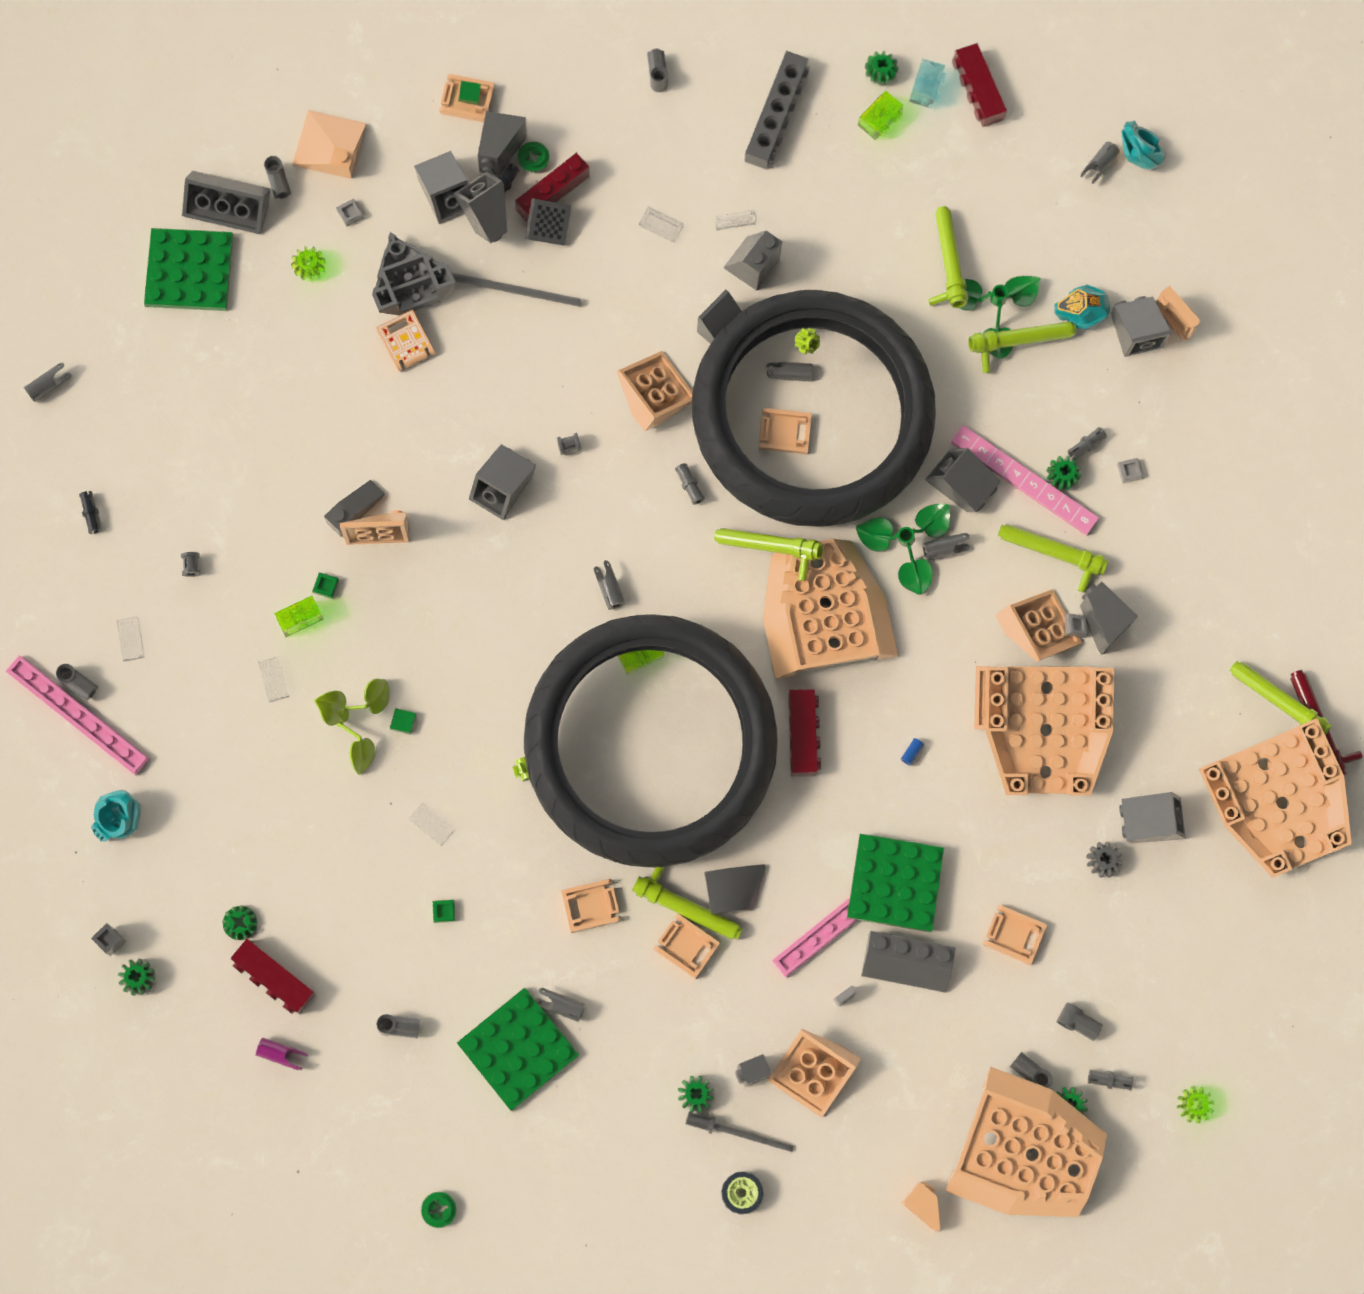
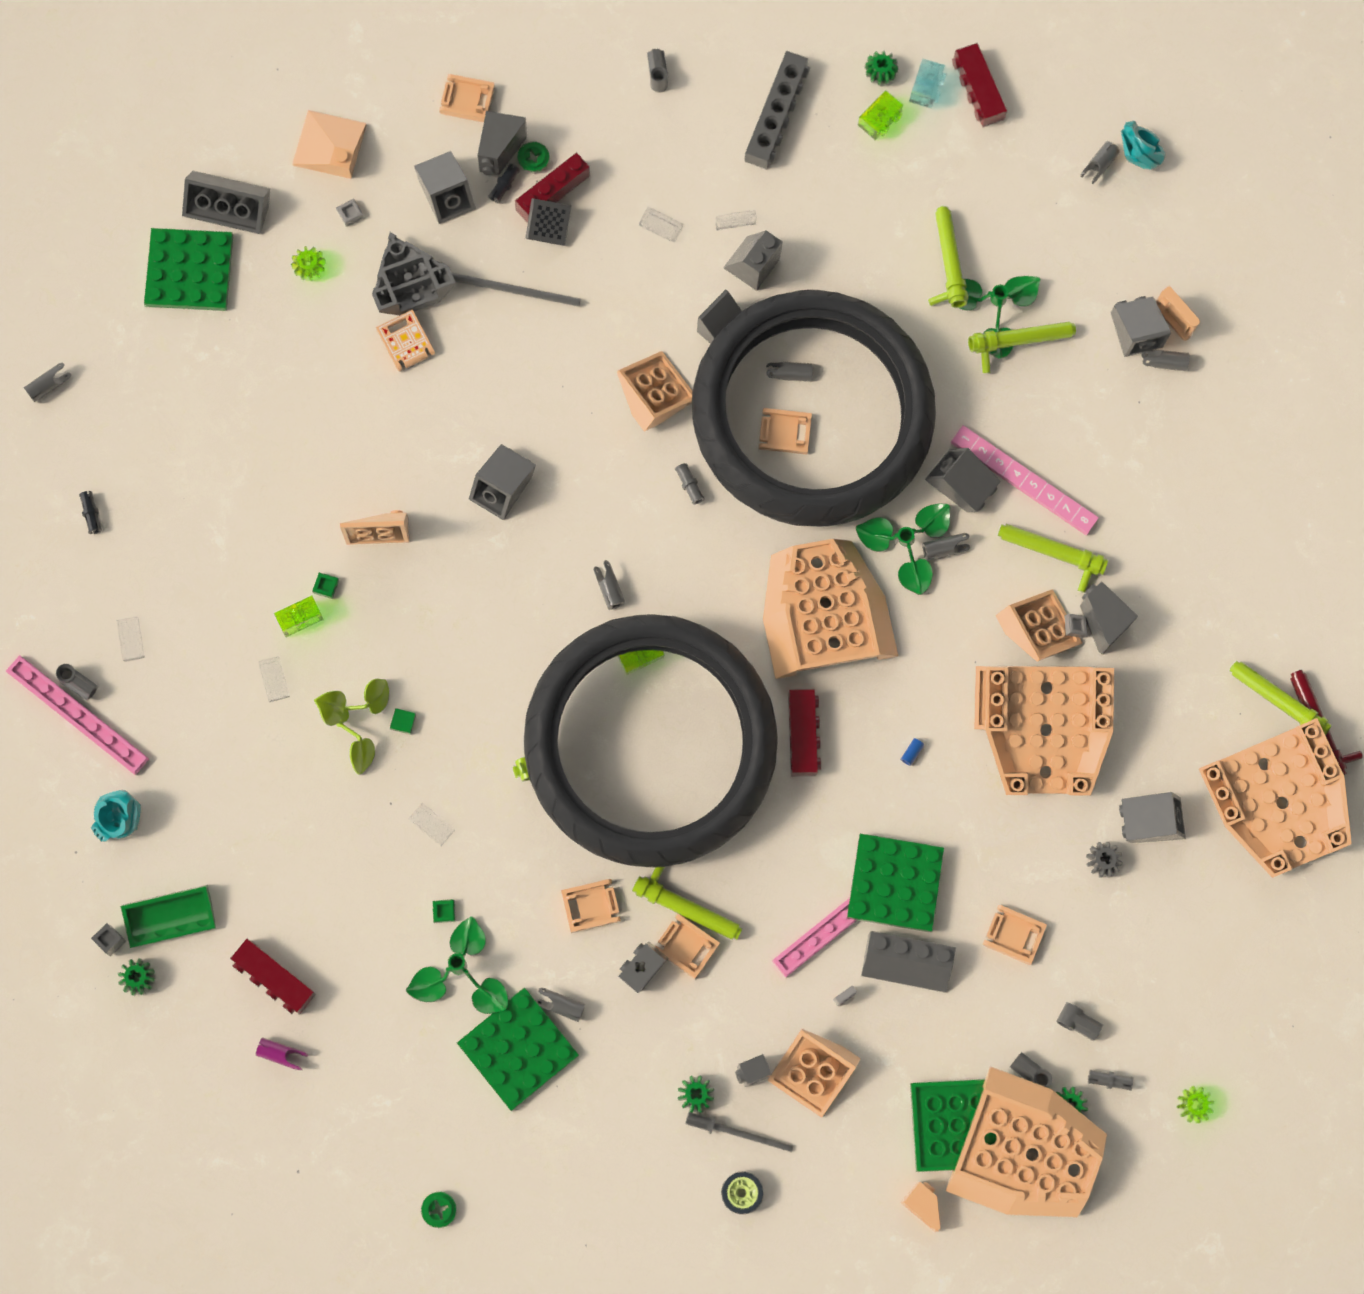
(168, 916): none -> green slope
(190, 564): dark grey bush -> none
(239, 933): green gear -> none
(277, 178): dark grey piece -> none
(354, 506): dark grey slope -> none
(401, 1026): dark grey piece -> none
(466, 939): none -> green plant
(469, 92): green tile -> none
(484, 206): dark grey slope -> none
(569, 443): dark grey bush -> none
(654, 961): none -> dark grey brick
(734, 888): dark grey slope -> none
(797, 547): lime cylinder -> none
(807, 341): lime gear -> none
(942, 1121): none -> green plate
(1071, 470): green gear -> none
(1084, 307): teal helmet -> none
(1087, 443): dark grey pin -> none
(1130, 470): light grey tile -> none
(1166, 359): none -> dark grey piece

